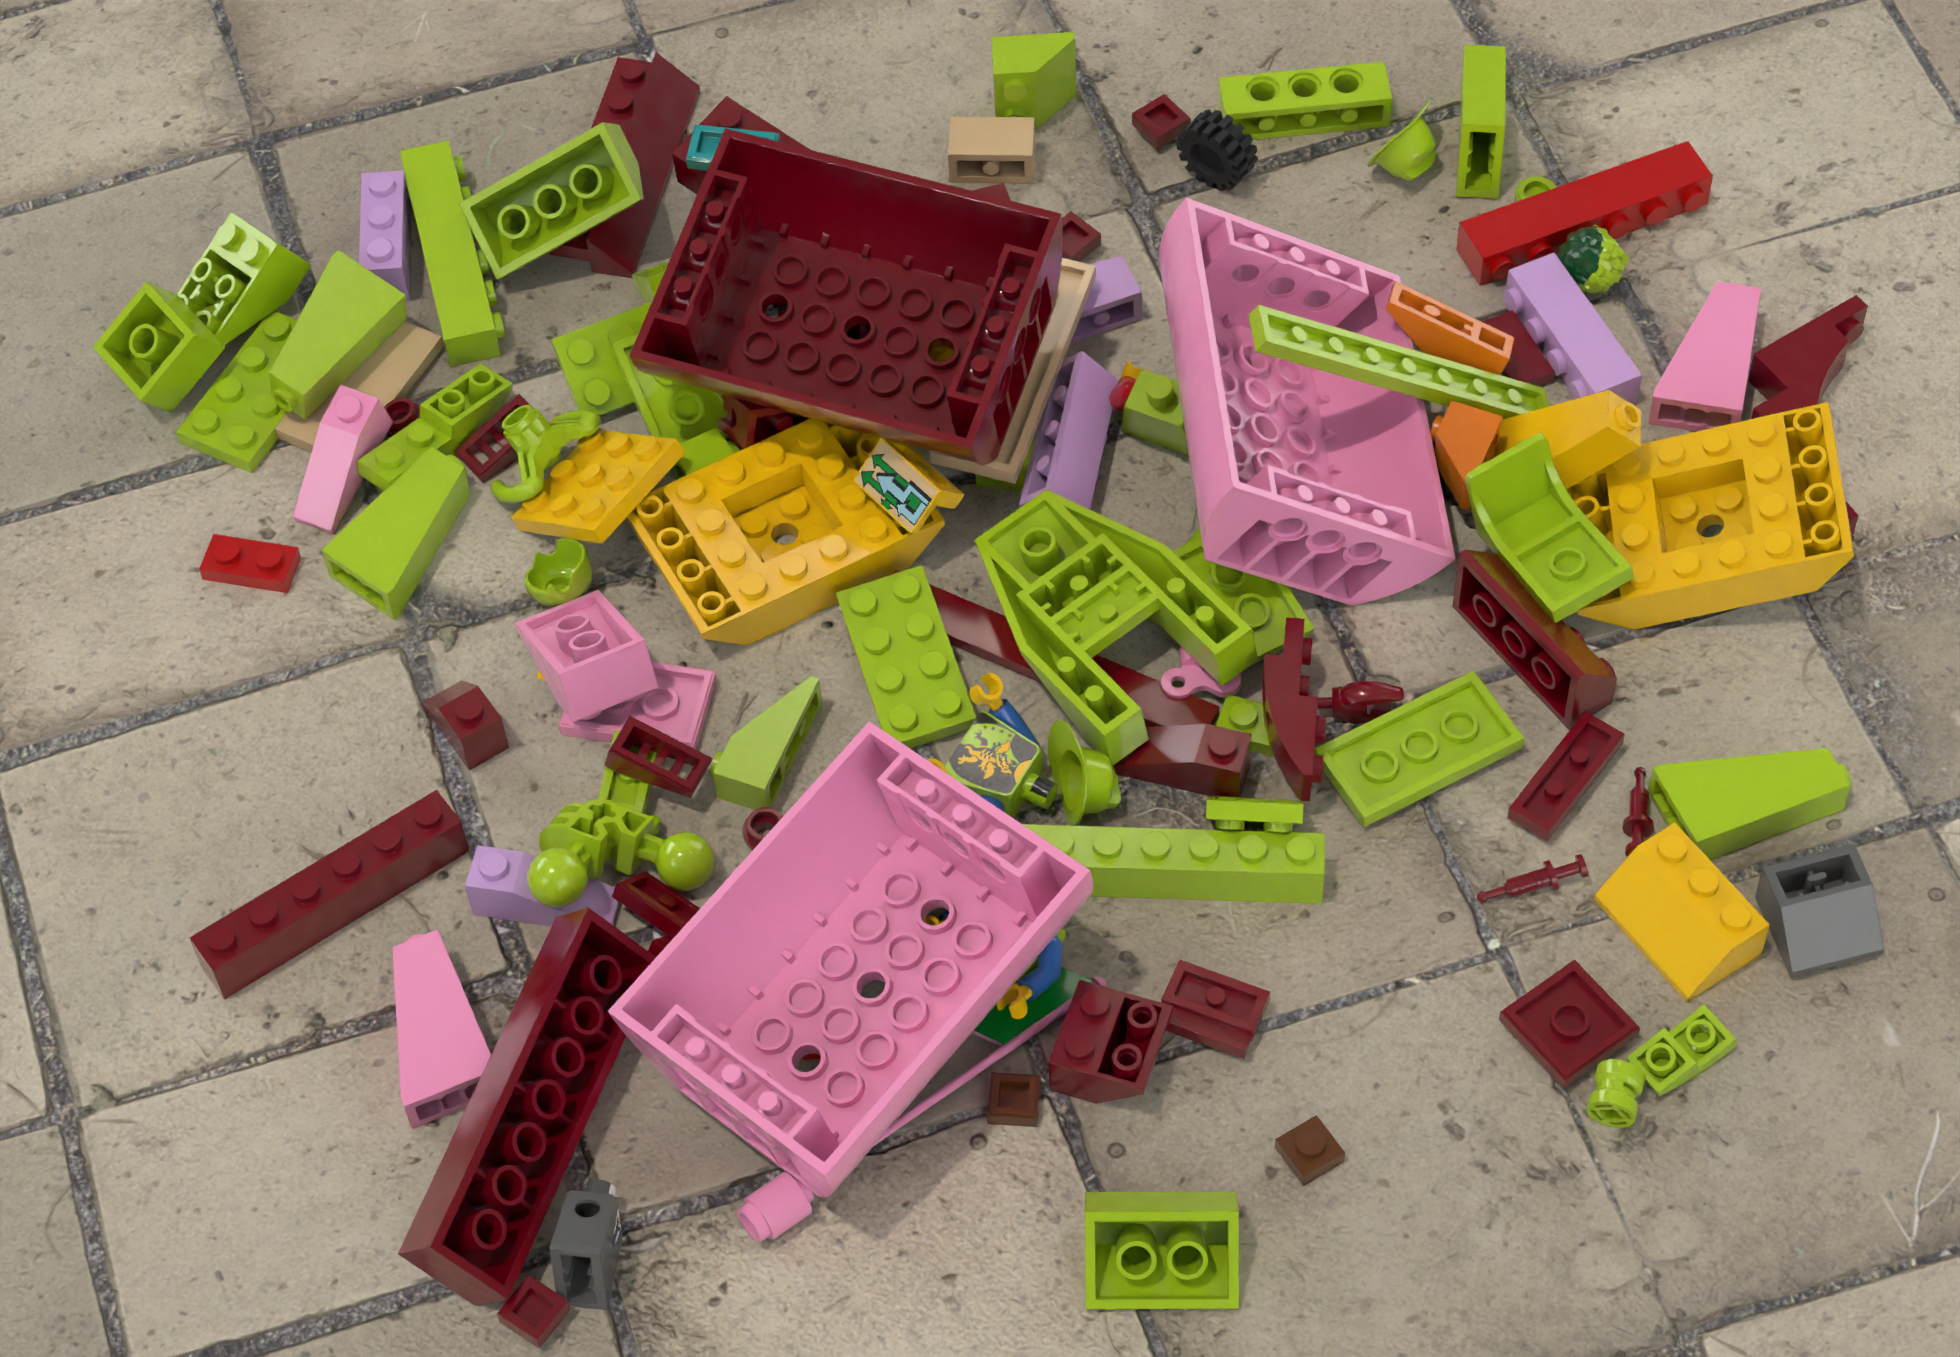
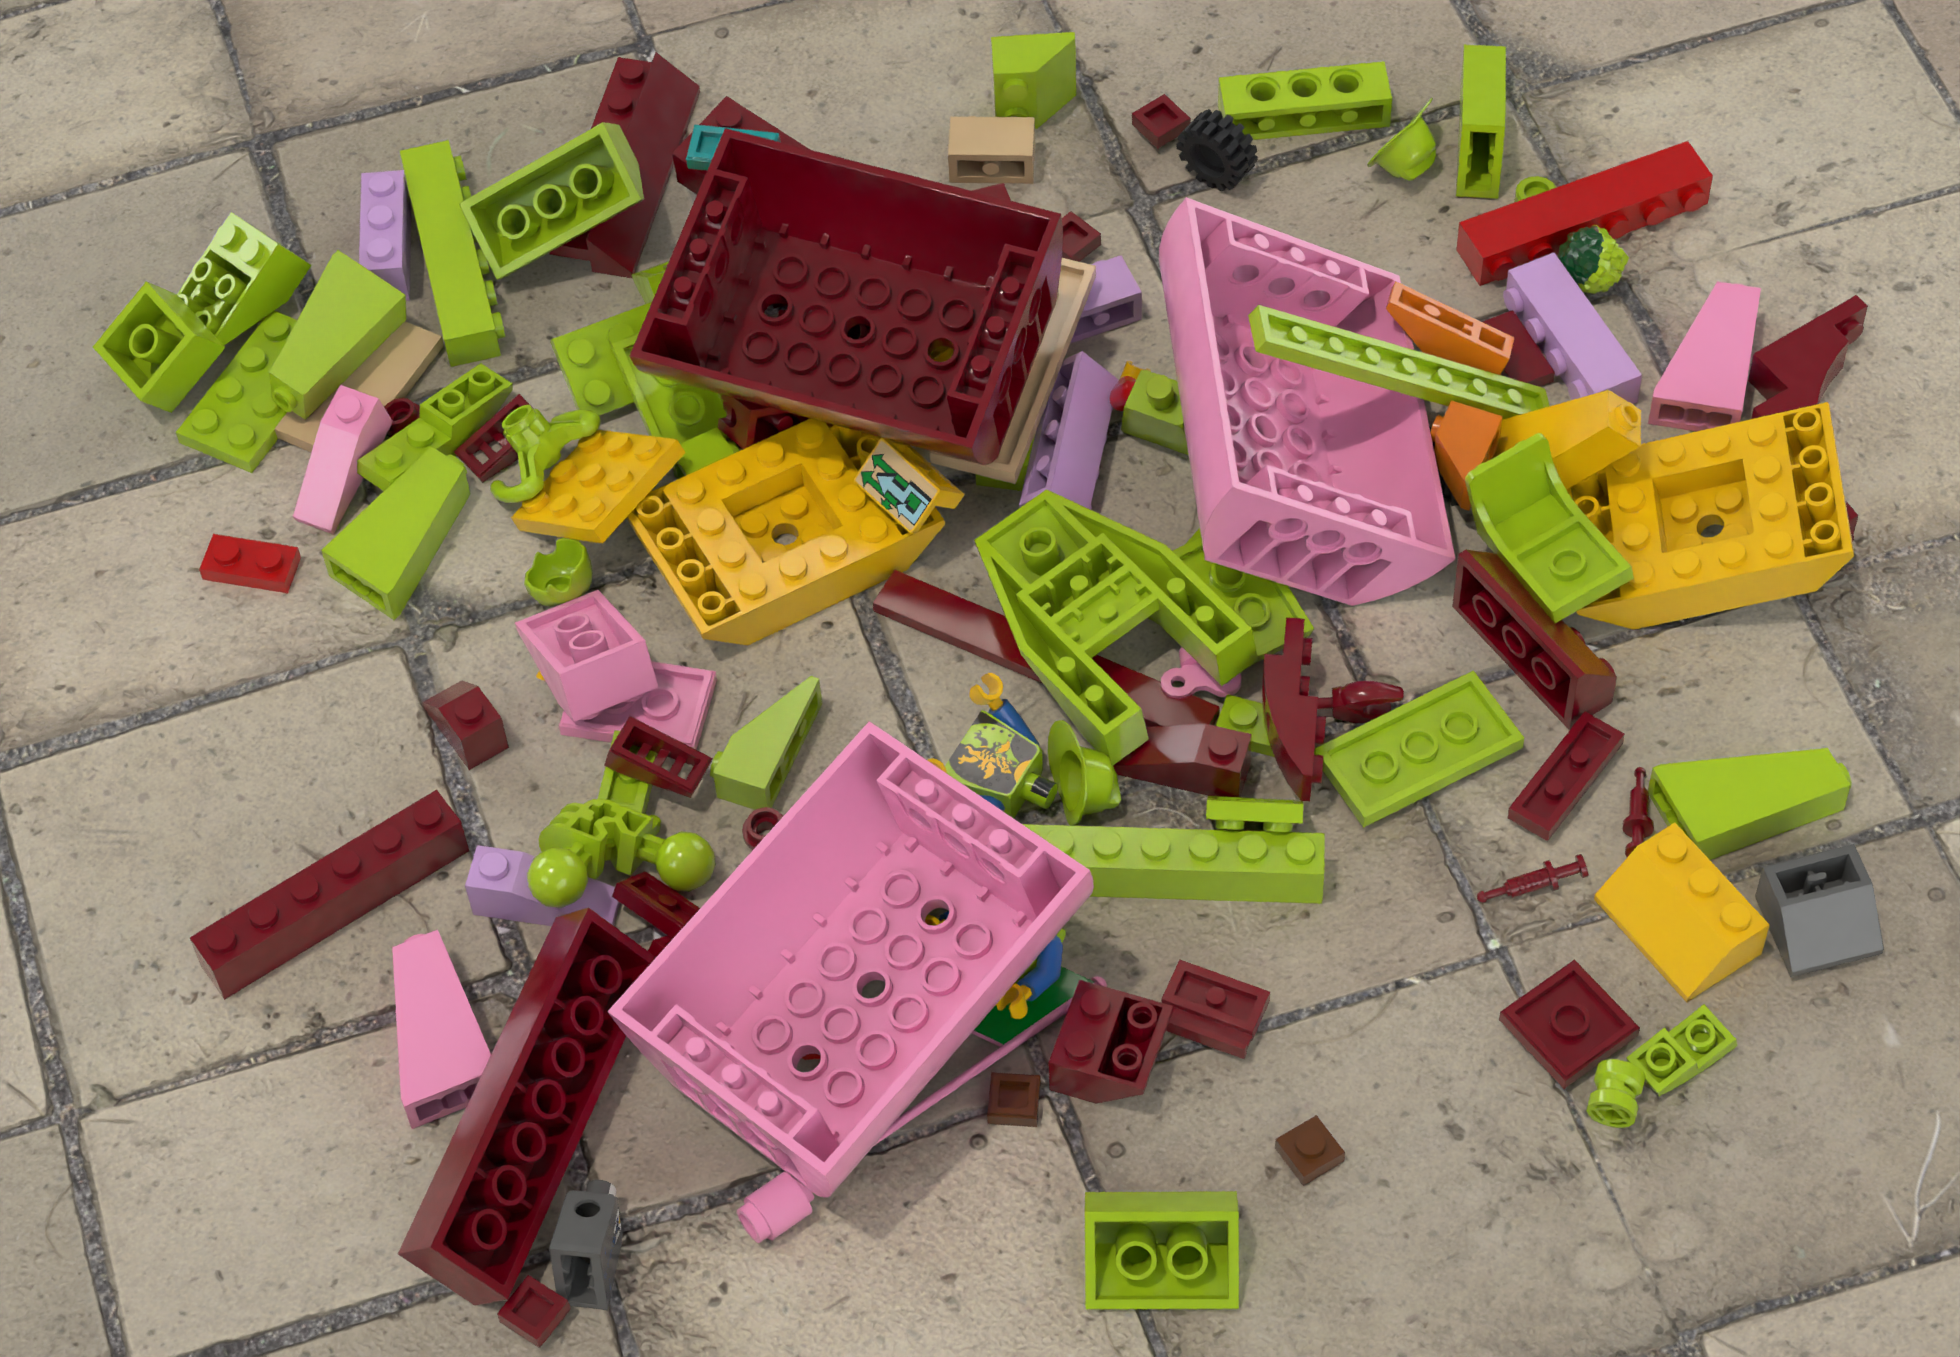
(906, 658): lime plate -> none

